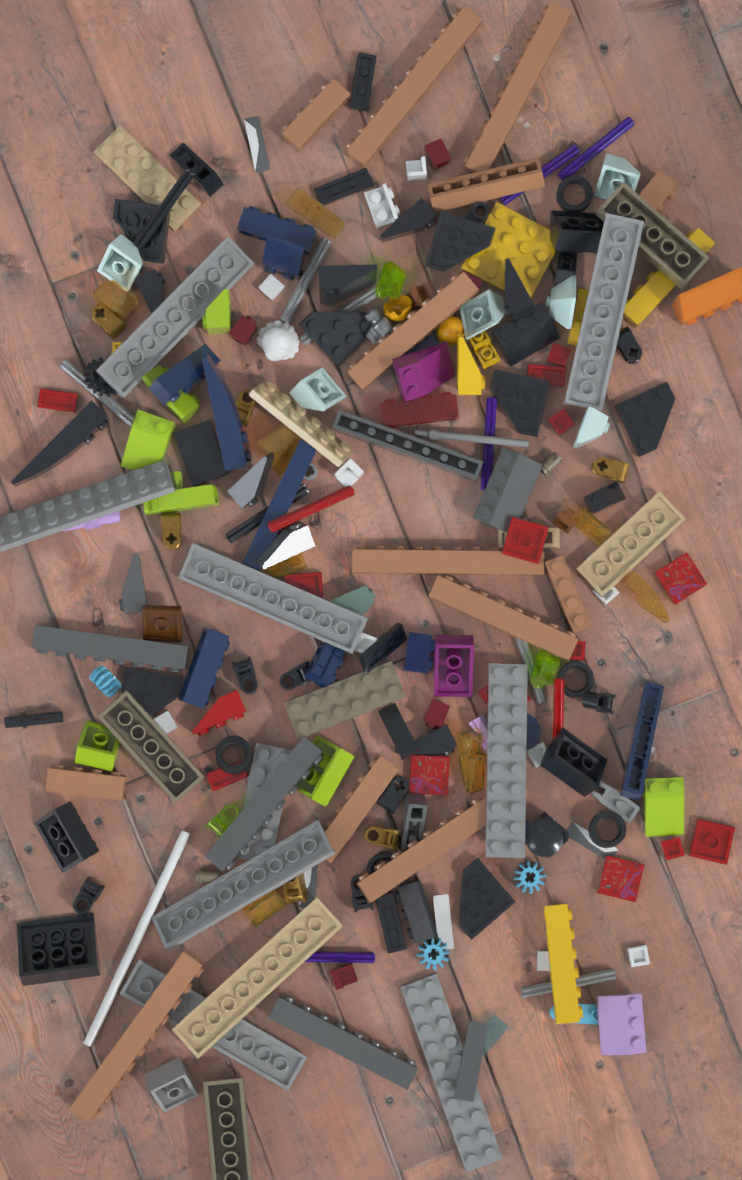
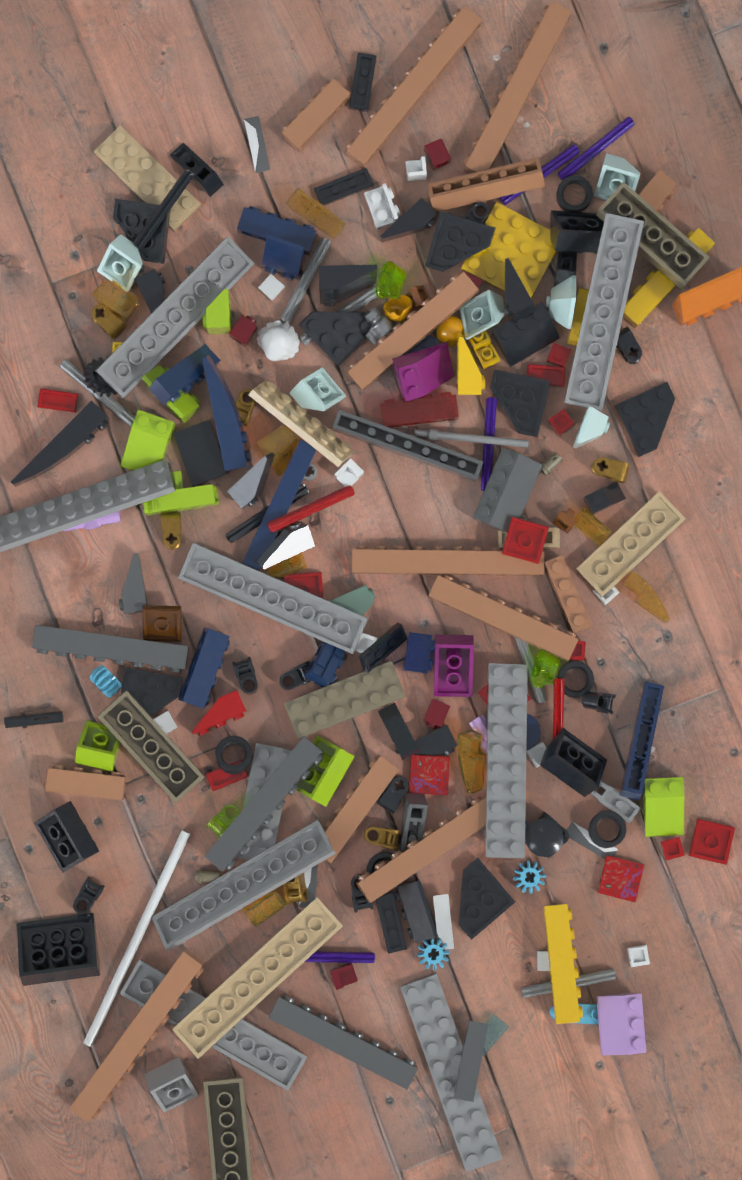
(680, 578): red tile -> none

